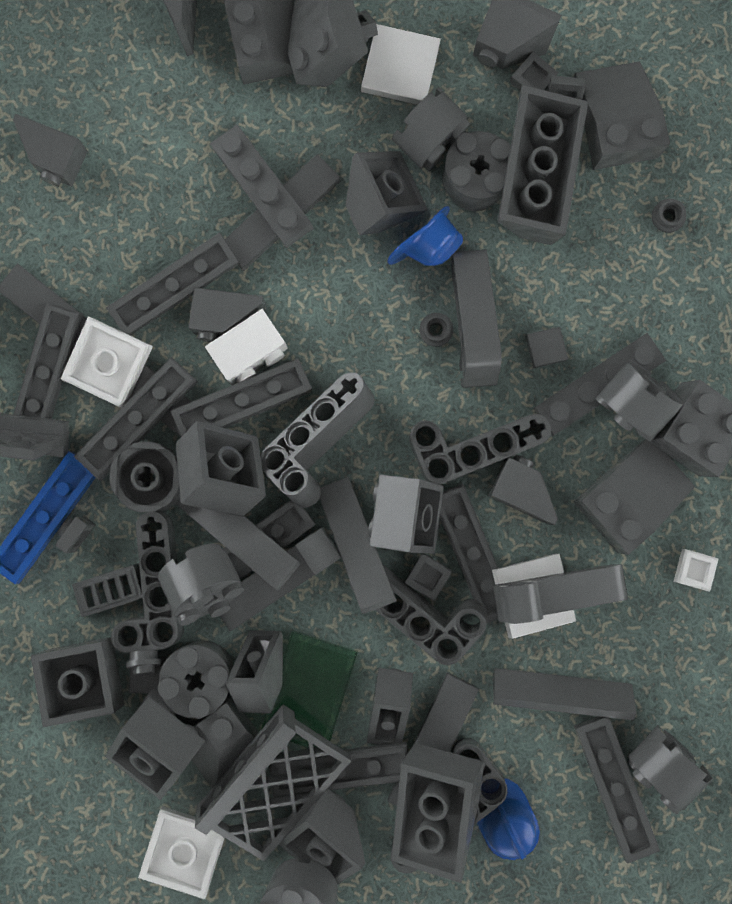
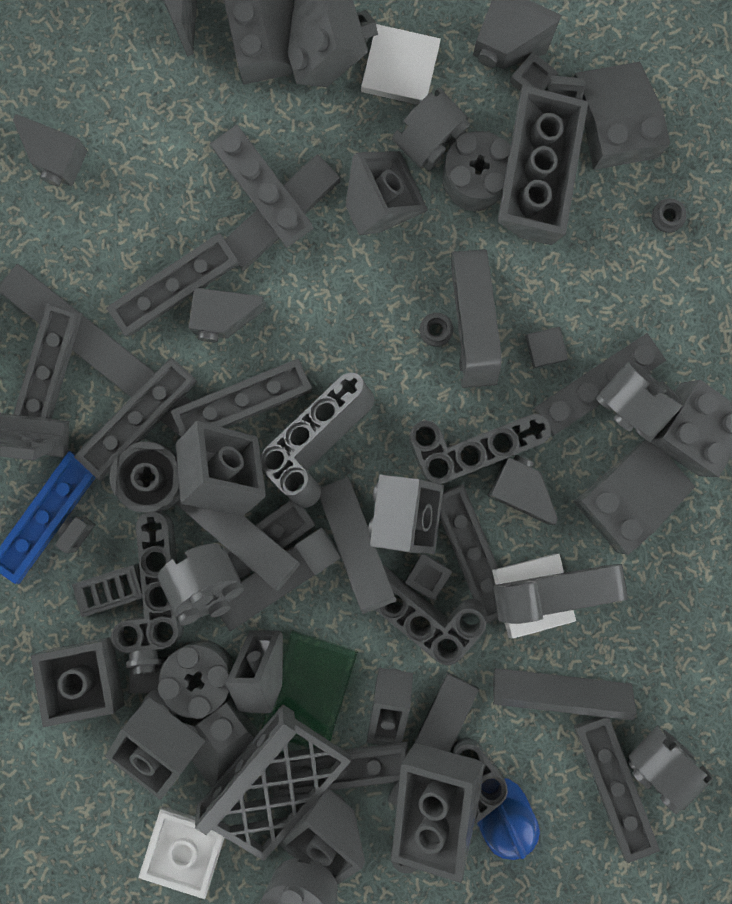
(106, 362): white tile -> none
(247, 348): white brick -> none
(431, 243): blue piece -> none
(696, 570): white tile -> none

